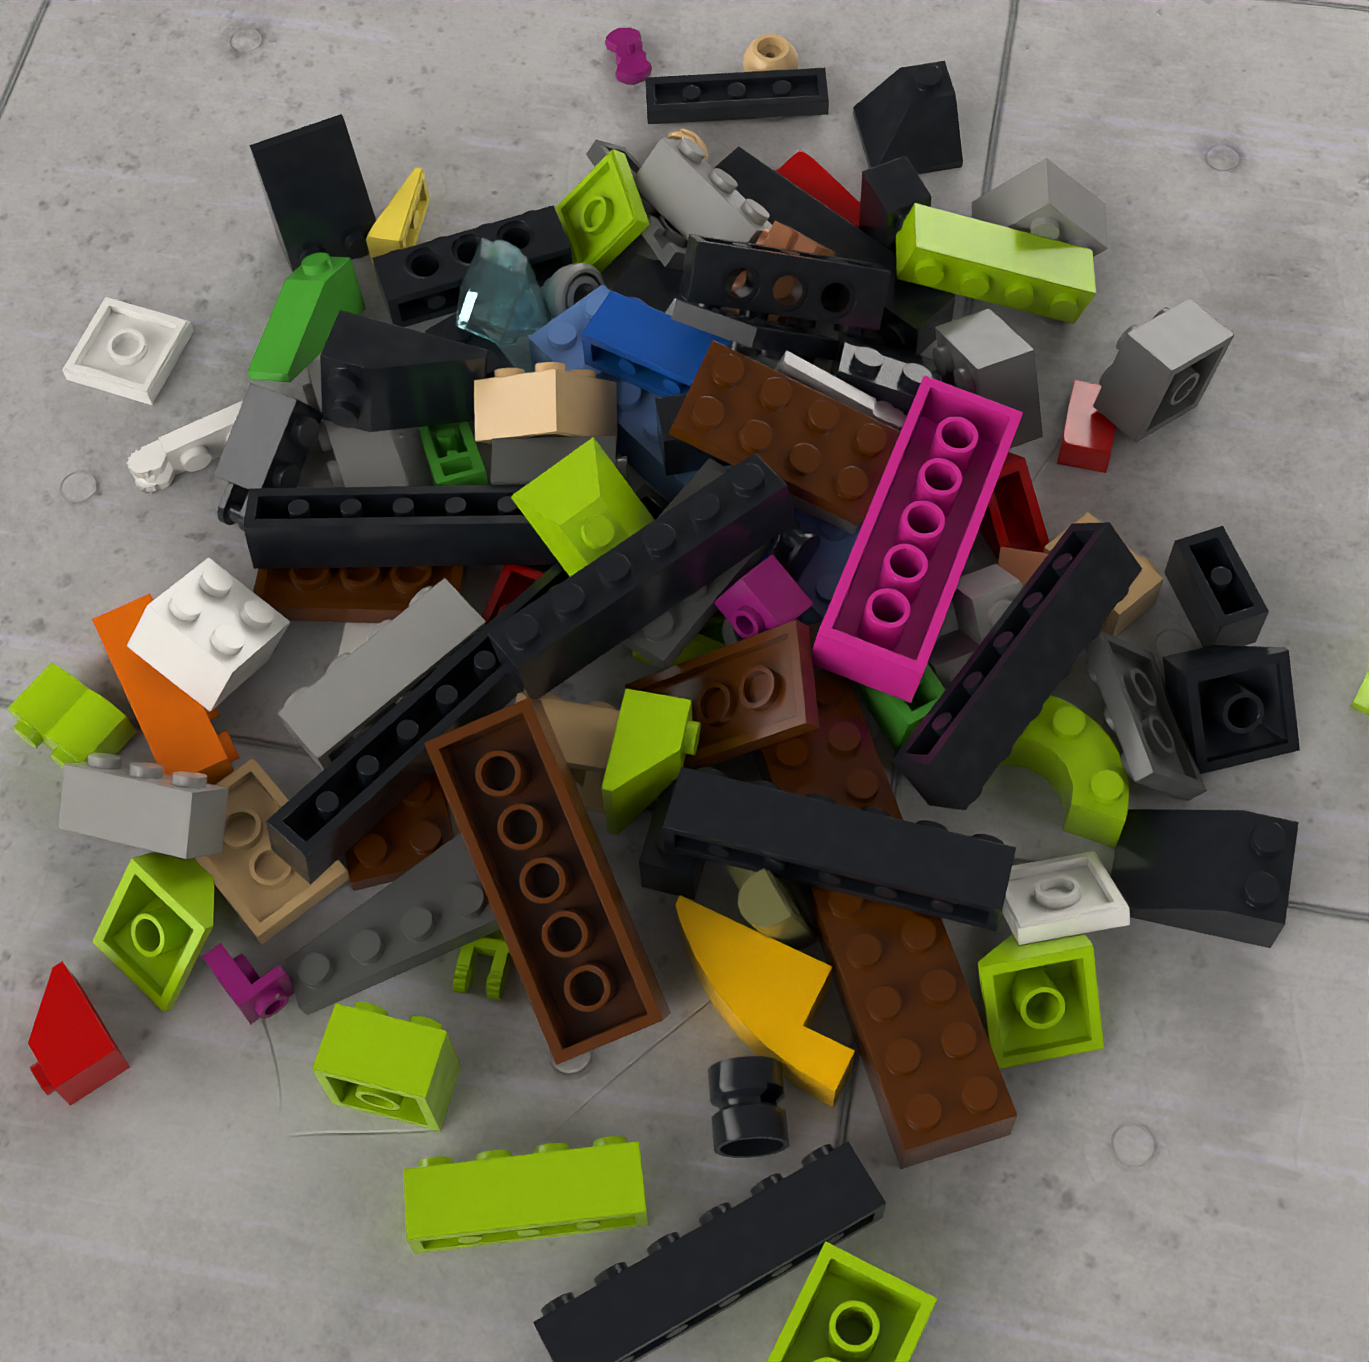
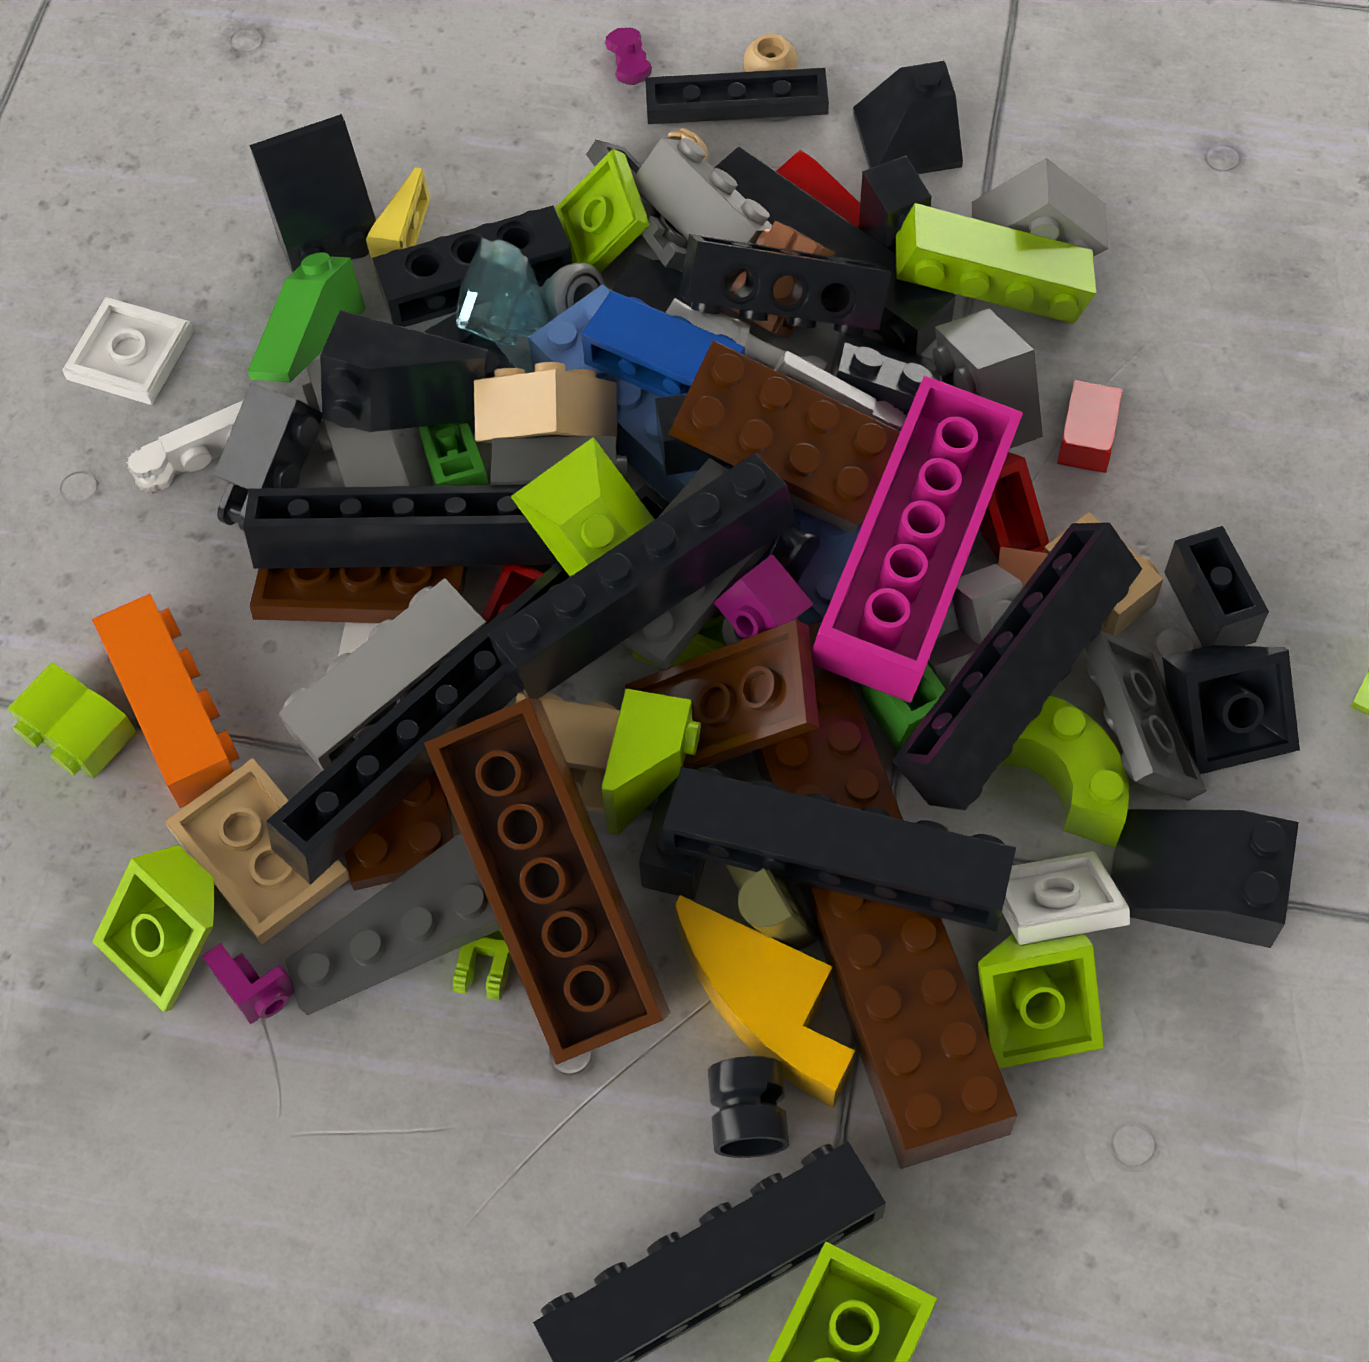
(71, 1041): red slope -> none
(143, 806): light grey brick -> none
(208, 633): white brick -> none
(387, 1065): lime brick -> none
(524, 1195): lime brick -> none
(757, 334): black wing -> none
(1161, 369): dark grey brick -> none

